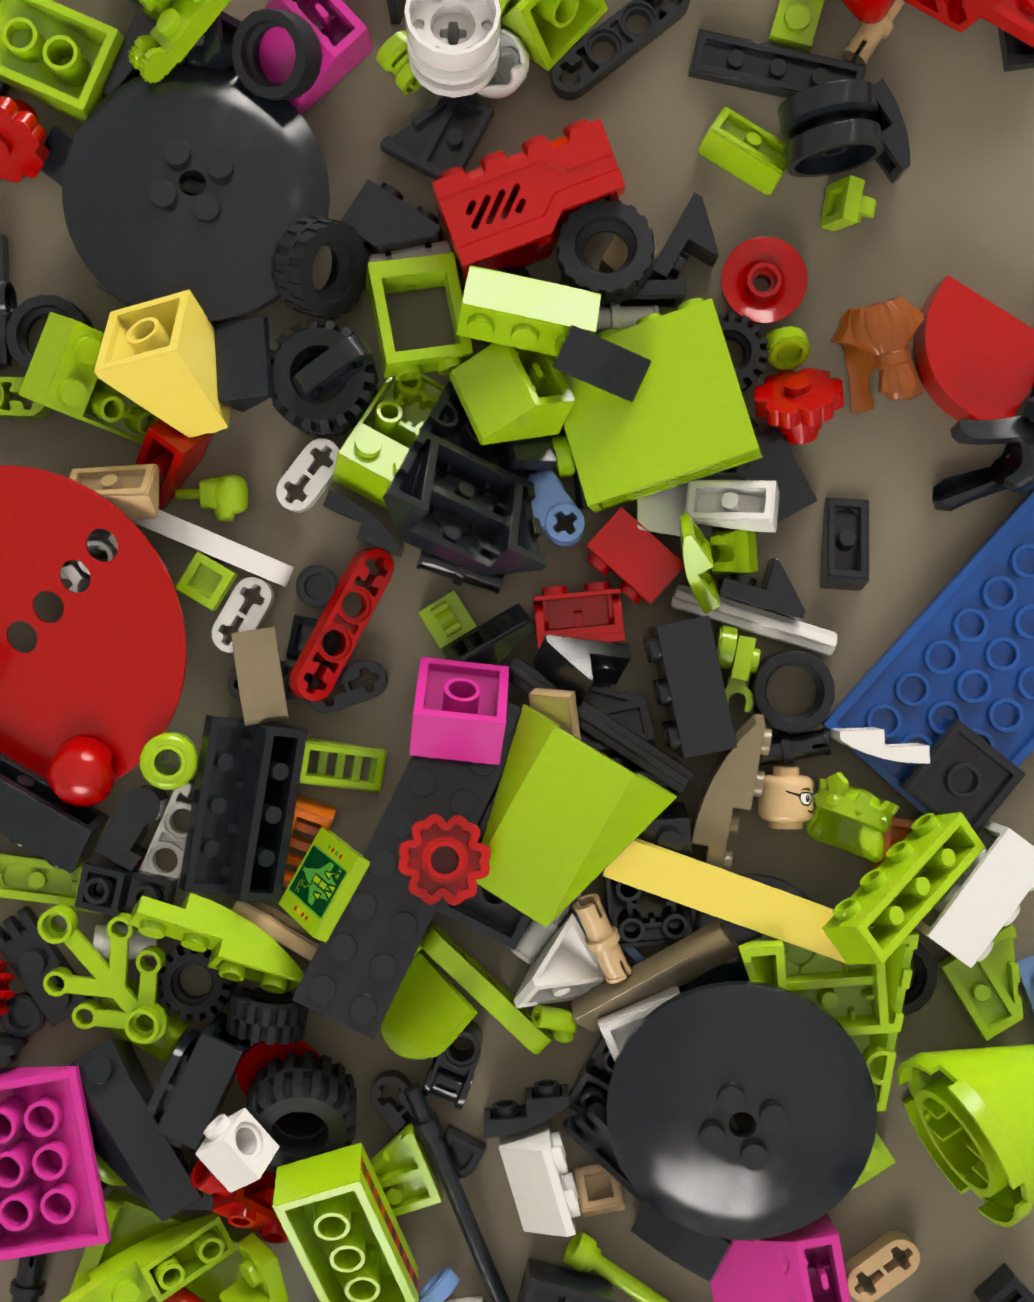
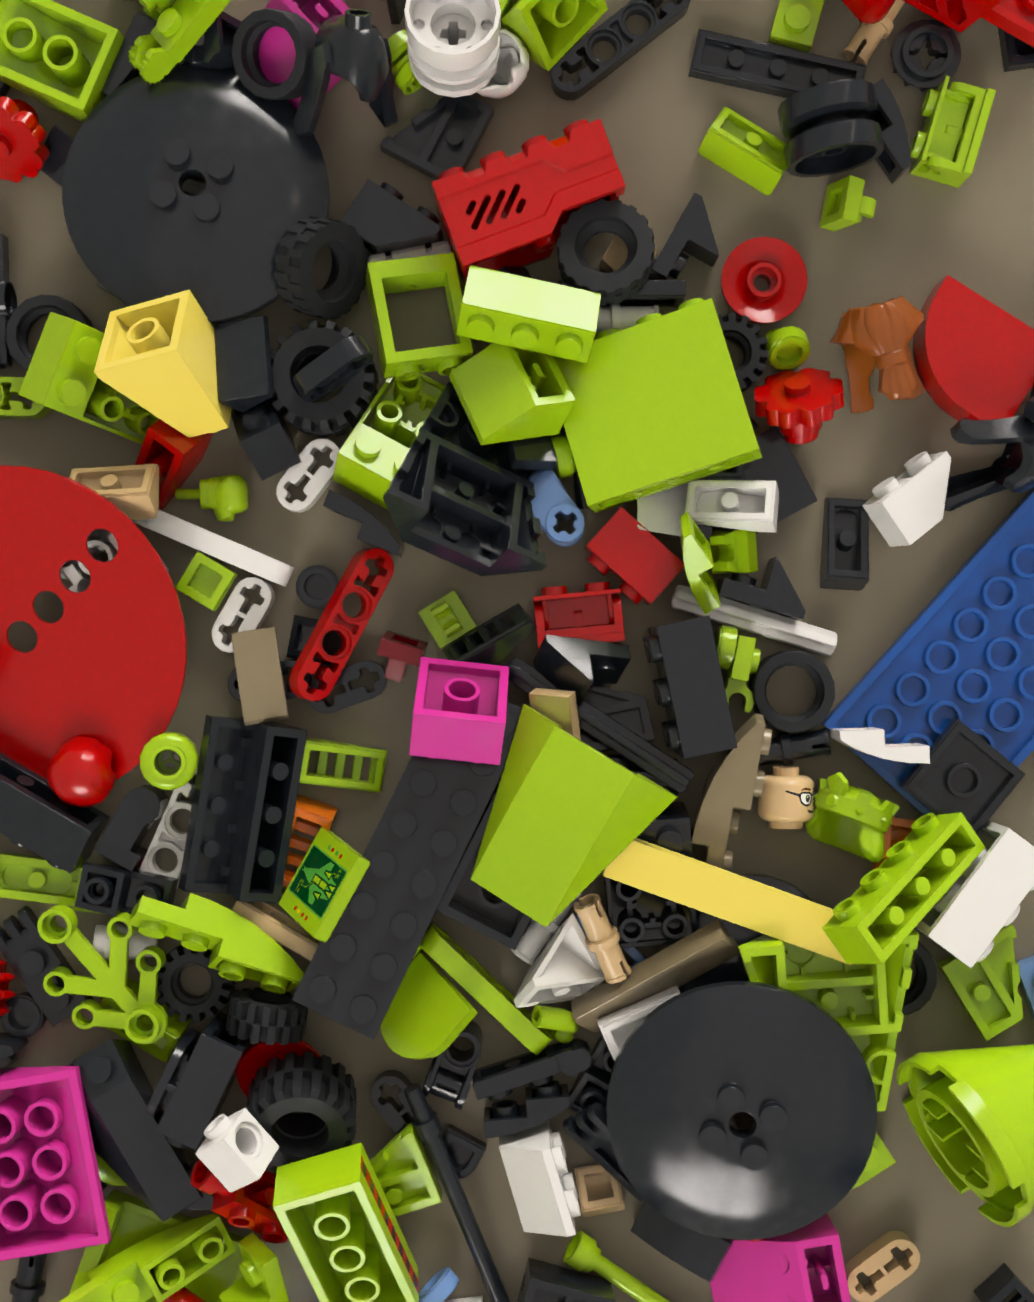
(265, 439): none -> black slope
(356, 52): none -> black piece
(401, 652): none -> dark red tile
(442, 567): black pin -> none
(444, 859): red plant -> none
(501, 1077): none -> black hinge
(601, 363): black slope -> none
(912, 502): none -> white slope
(940, 43): none -> black gear
(951, 132): none -> lime hinge

